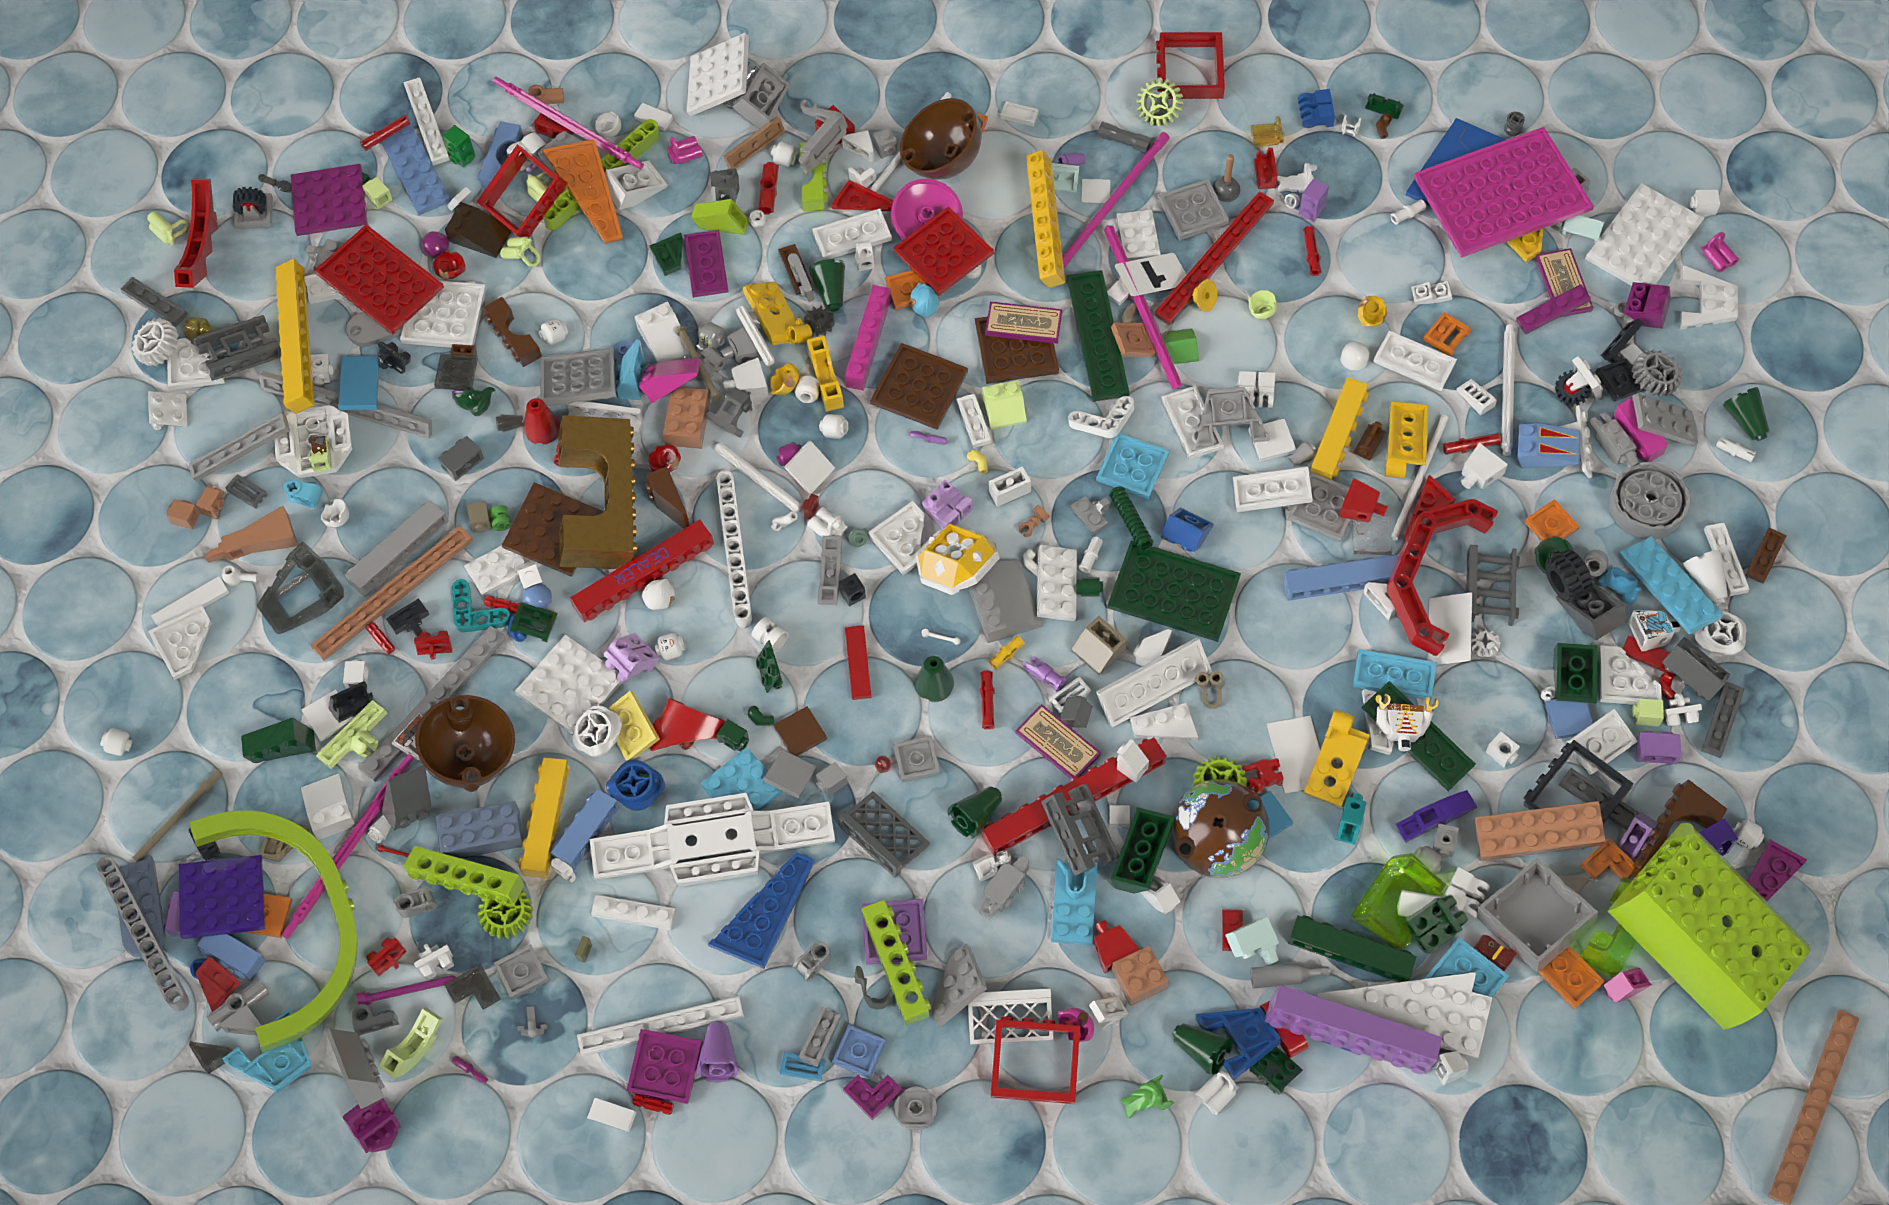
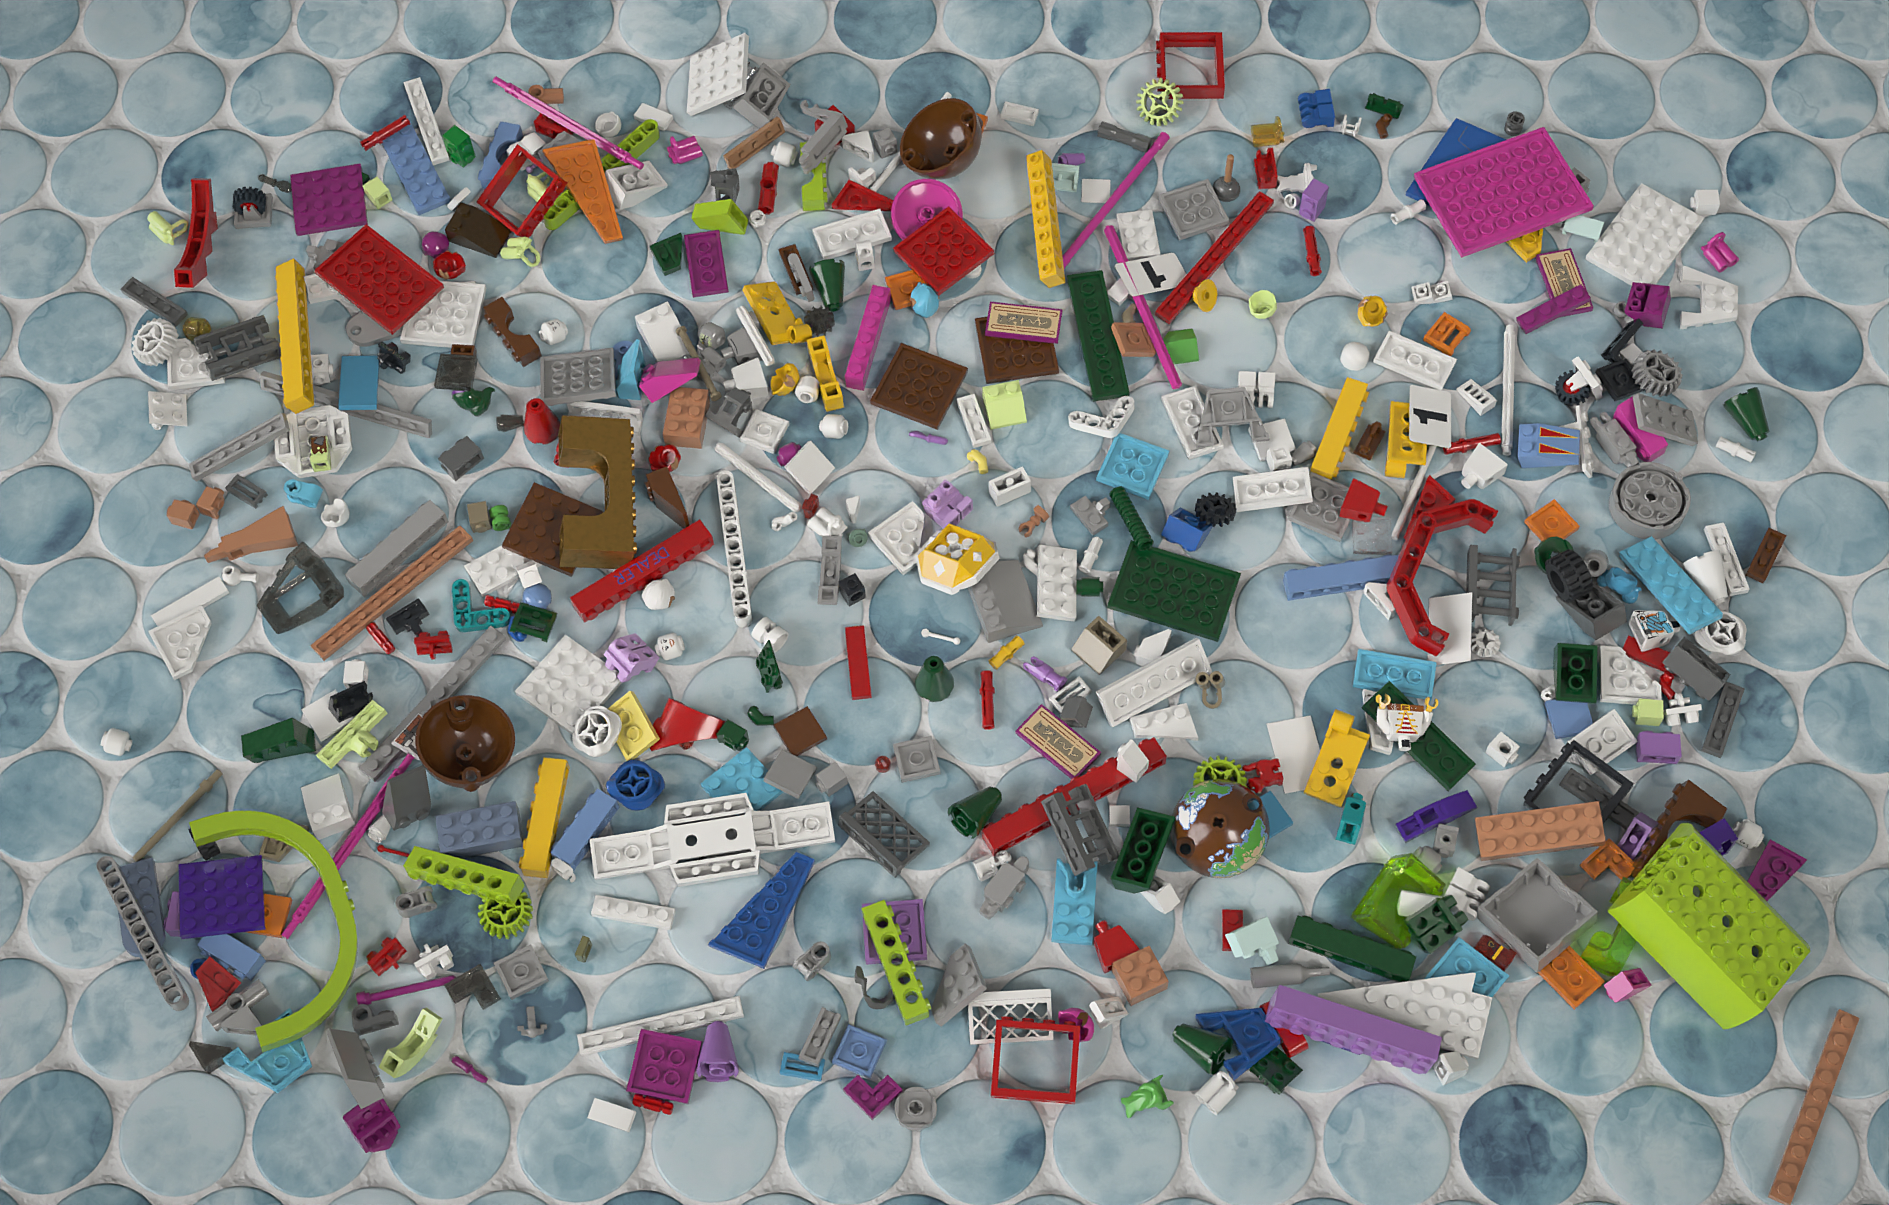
(764, 431): none -> white tile
(853, 506): none -> white slope
(1215, 509): none -> black gear
(1279, 458): none -> white brick
(1430, 416): none -> white sticker

